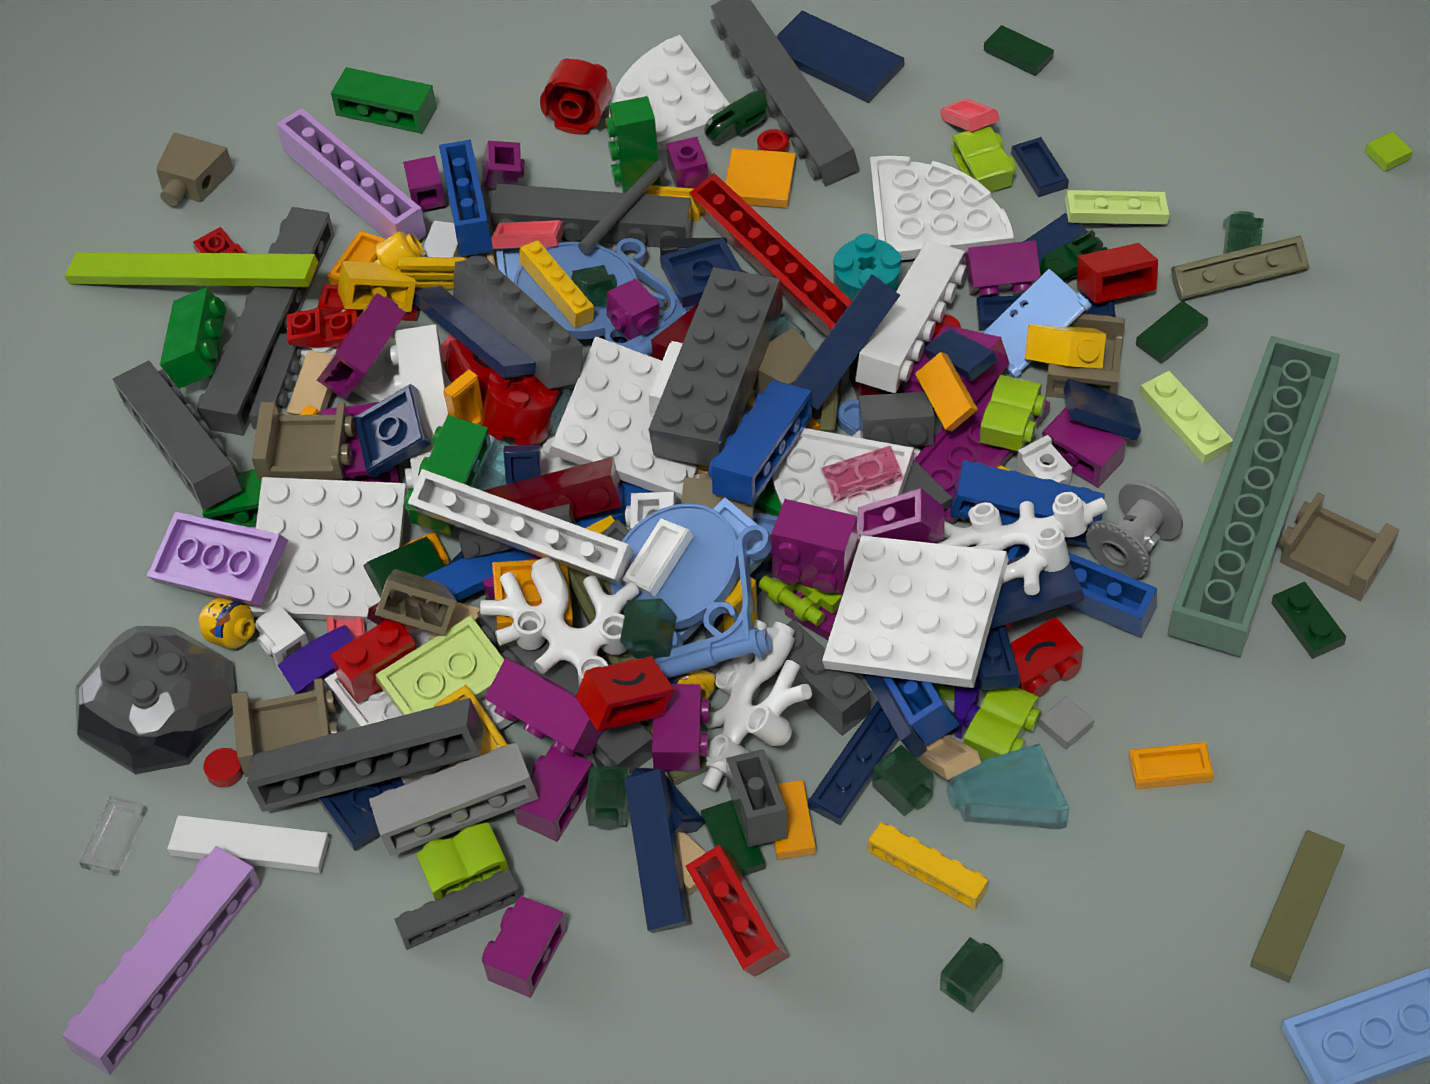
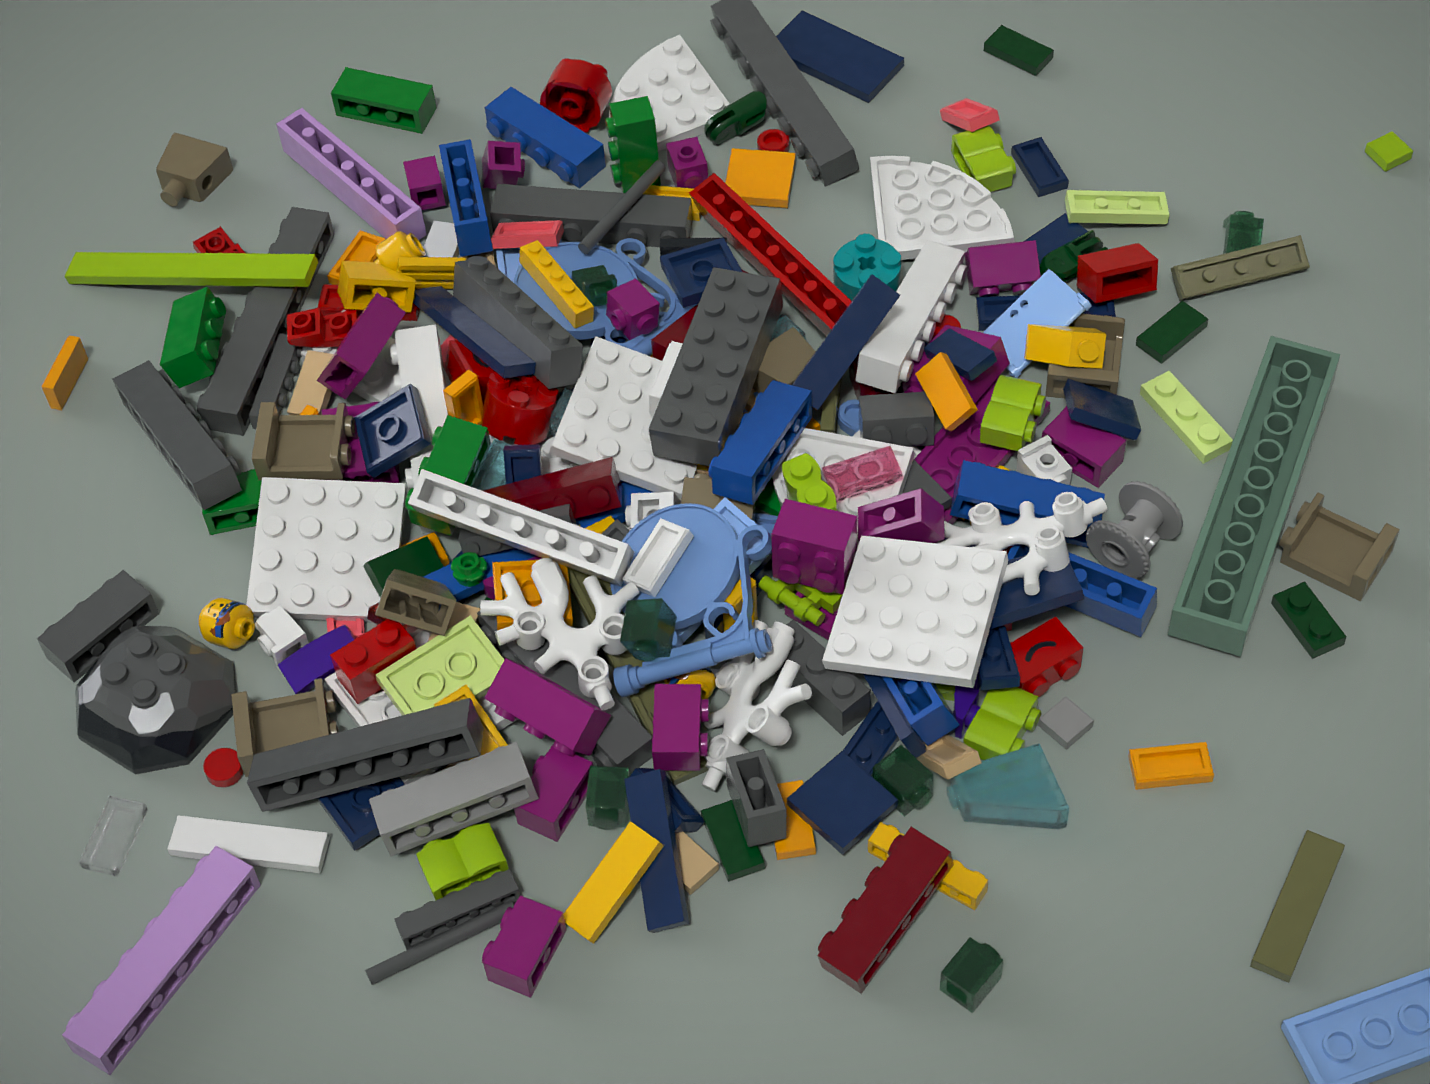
(65, 372): none -> light orange tile
(94, 623): none -> dark grey brick
(217, 558): plate -> none
(437, 944): none -> dark grey bar
(468, 575): none -> green plate
(545, 137): none -> blue brick
(612, 882): none -> yellow tile
(624, 693): red brick -> none
(736, 911): red brick -> none
(805, 483): none -> lime brick
(842, 802): none -> dark blue tile
(884, 909): none -> dark red brick

